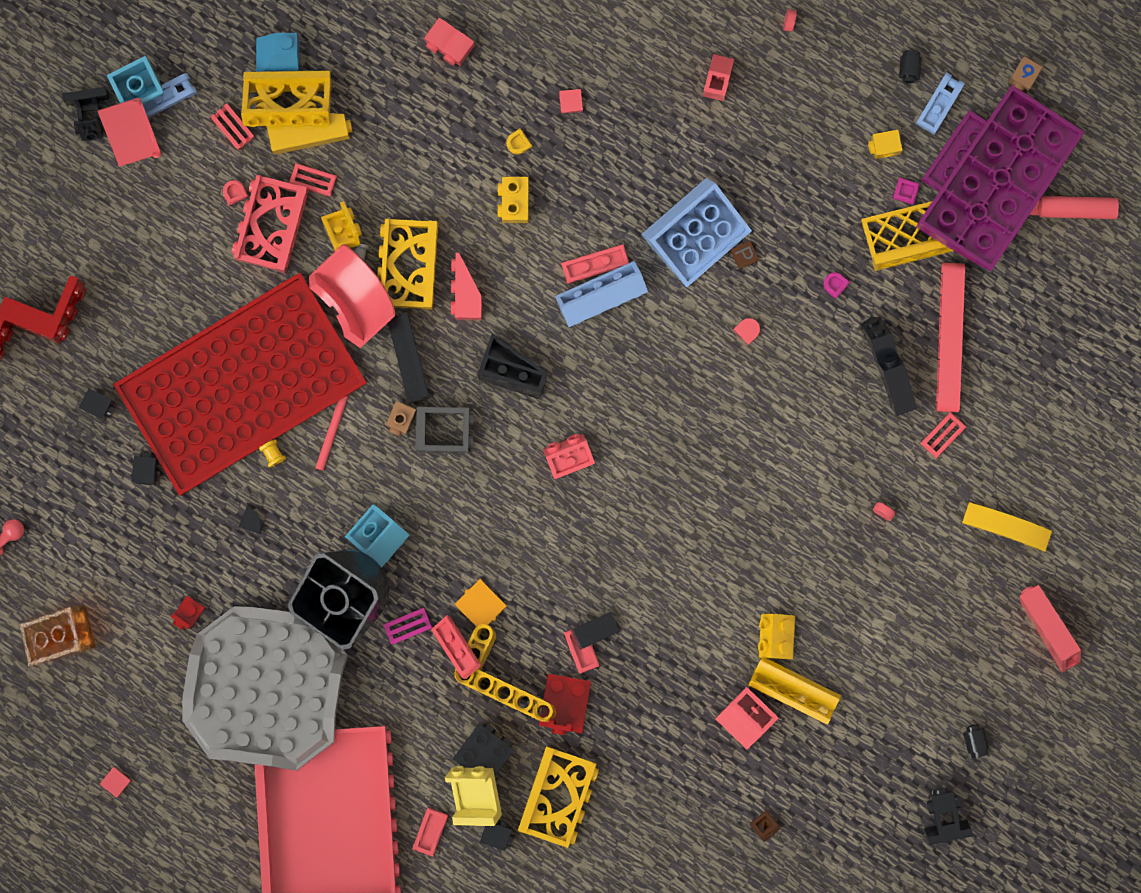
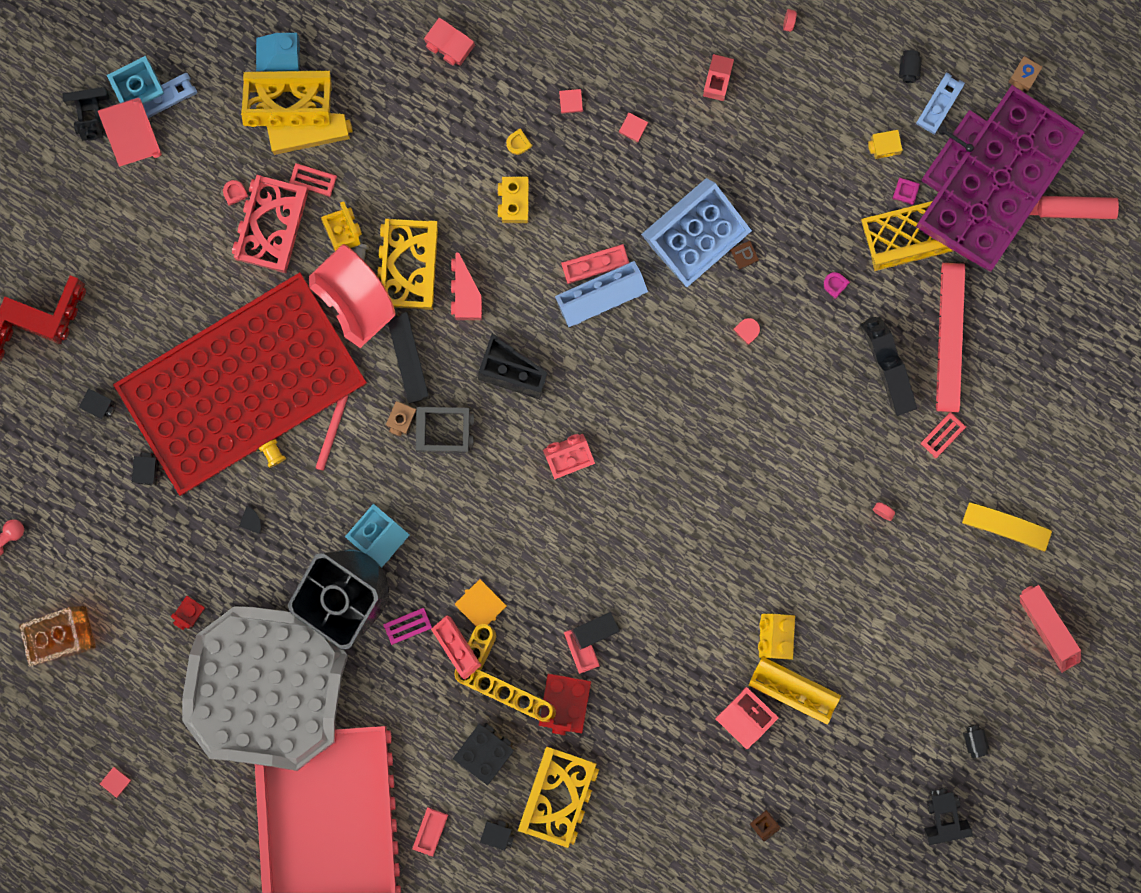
(220, 112): coral tile -> none
(474, 796): light yellow panel -> none
(633, 127): none -> coral tile
(943, 130): none -> black hinge

